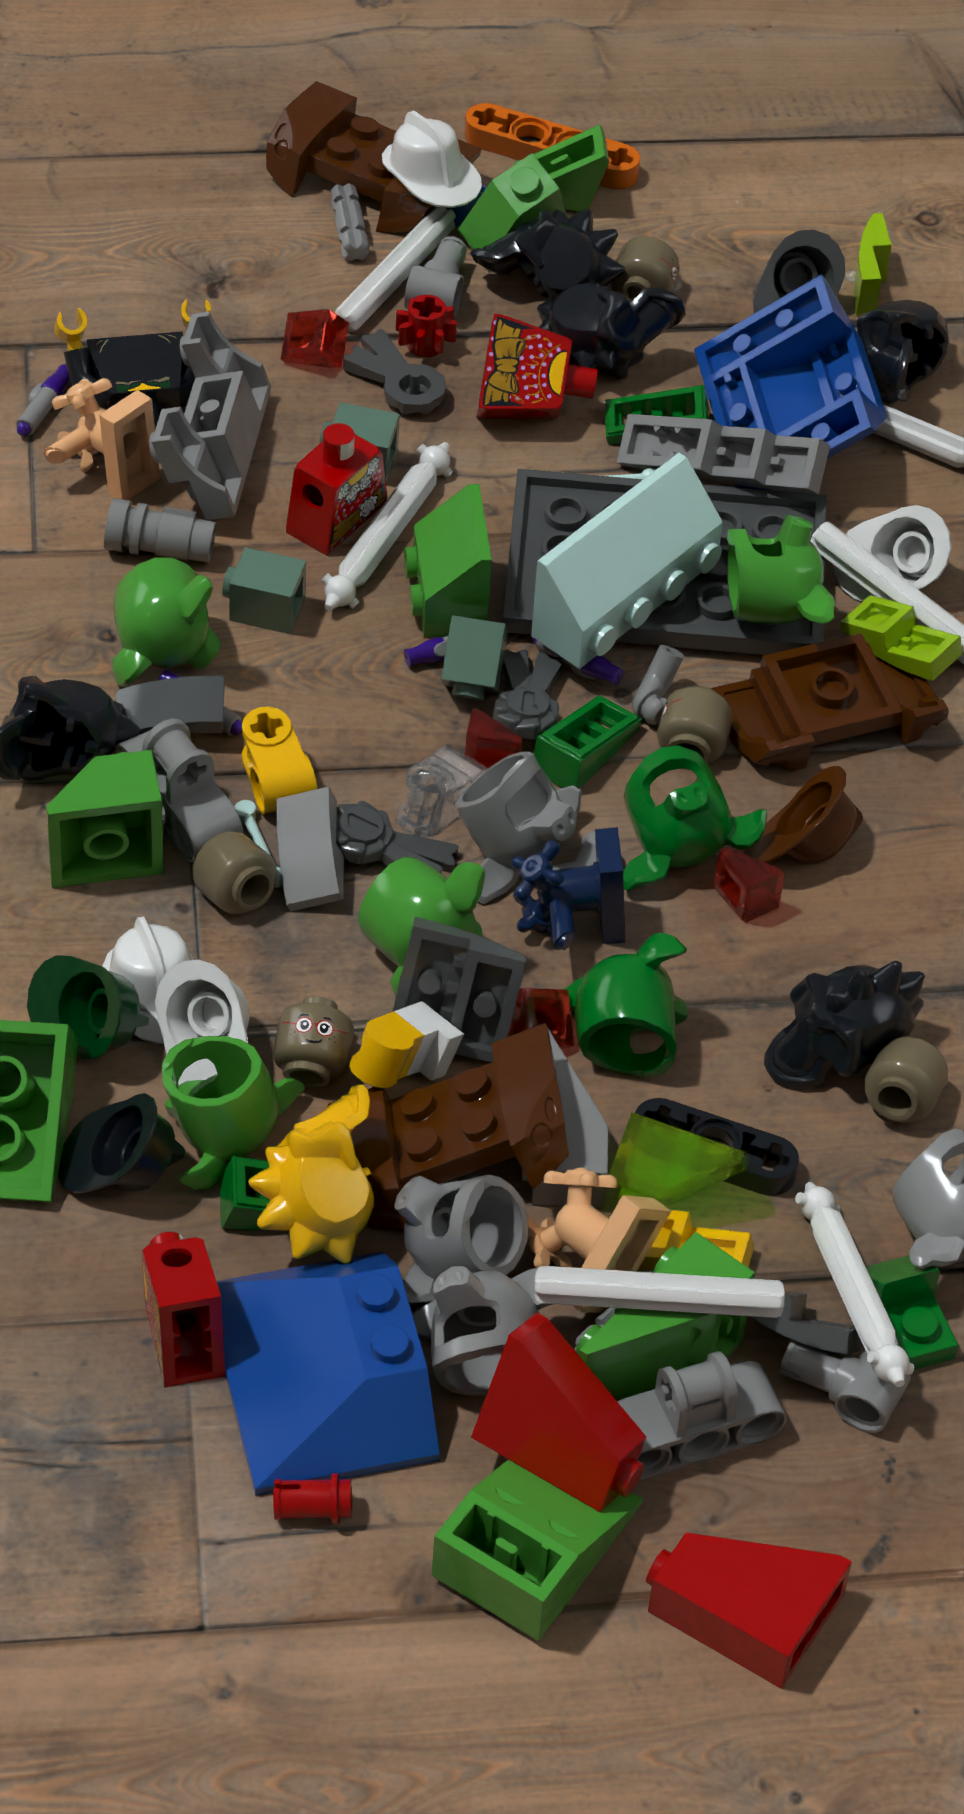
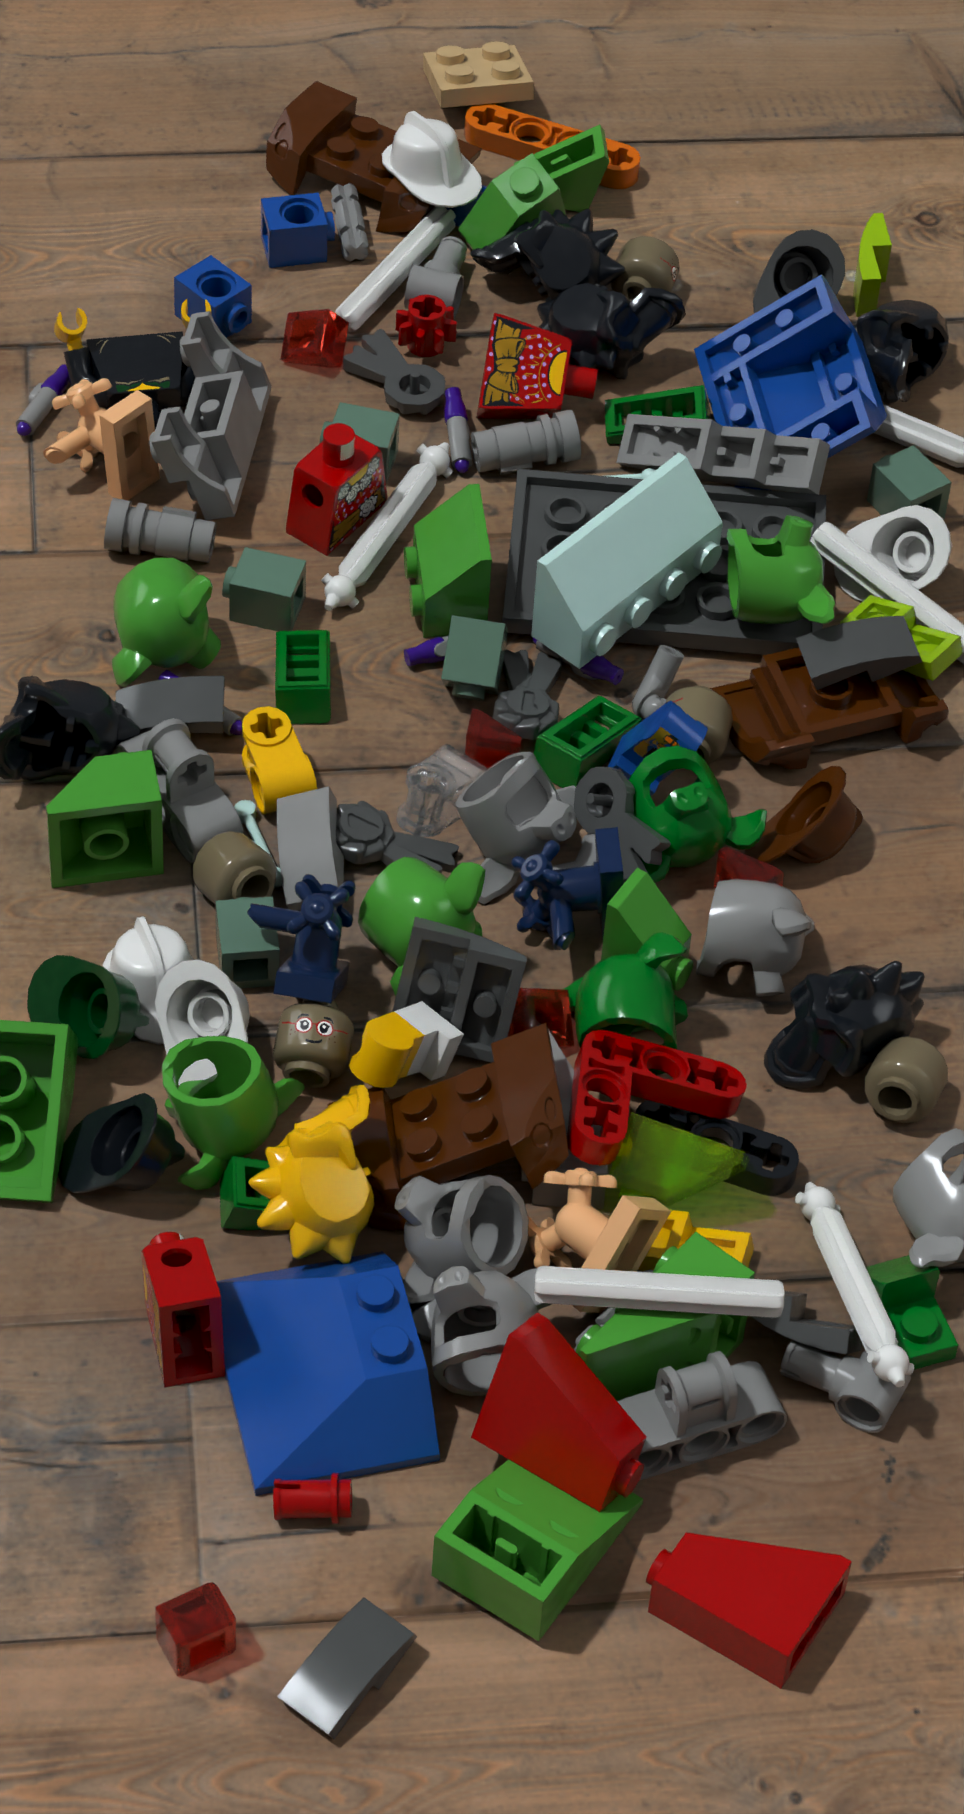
(195, 1629): none -> clear red slope
(224, 289): none -> blue brick
(244, 950): none -> sand green brick
(295, 230): none -> blue brick
(303, 680): none -> green slope
(314, 966): none -> dark blue piece
(346, 1665): none -> dark grey slope
(458, 429): none -> piece
(478, 75): none -> tan plate
(522, 443): none -> light grey axle
(606, 801): none -> dark grey piece
(606, 1069): none -> red beam
(636, 915): none -> bright green slope
(662, 728): none -> blue leg
(758, 926): none -> light grey piece
(853, 647): none -> dark grey slope
(907, 481): none -> sand green brick

